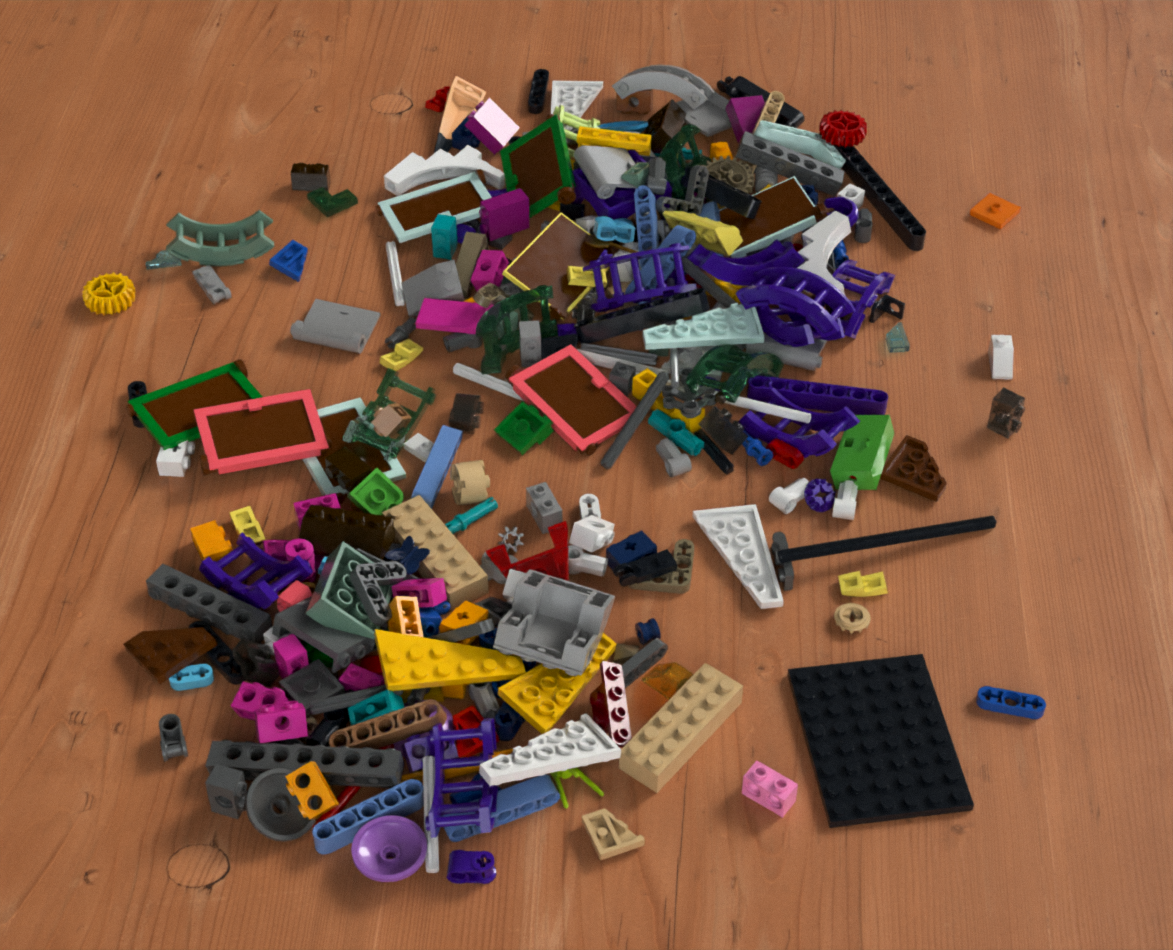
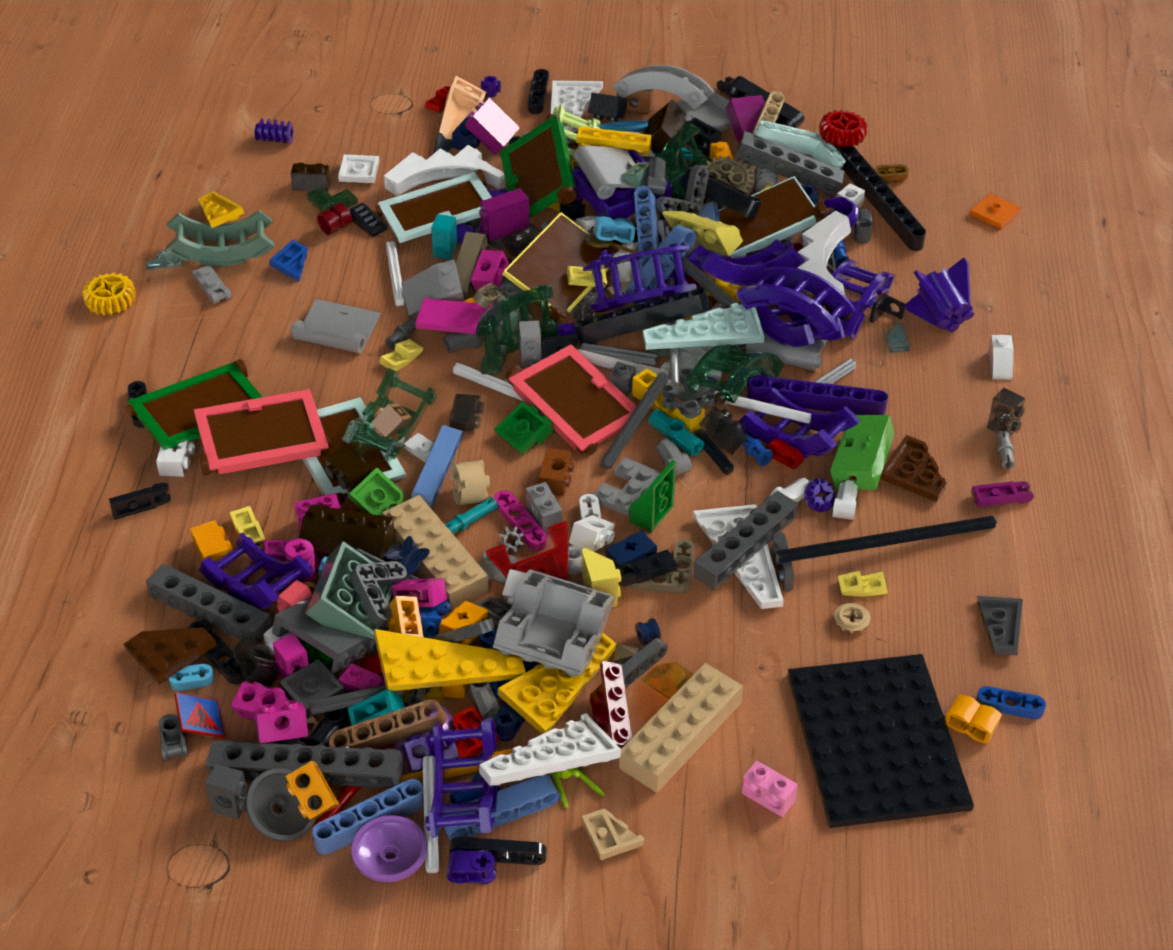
(139, 500): none -> black hinge
(199, 715): none -> piece
(219, 209): none -> yellow wing
(274, 132): none -> dark purple piece
(334, 218): none -> dark red wheel
(359, 169): none -> white plate
(366, 219): none -> black slope
(491, 86): none -> dark purple gear
(503, 850): none -> black beam
(518, 240): none -> clear smoke cylinder
(522, 519): none -> dark pink beam
(556, 470): none -> dark orange brick
(600, 574): none -> light yellow slope
(607, 105): none -> black brick
(638, 478): none -> light grey plate
(655, 500): none -> green slope
(706, 135): none -> black brick
(745, 540): none -> dark grey brick
(838, 372): none -> light grey axle
(893, 172): none -> pearl gold plate
(944, 297): none -> dark purple brick
(973, 718): none -> light orange brick
(1002, 493): none -> magenta hinge
(1002, 622): none -> dark grey wing
(1005, 450): none -> light grey pin

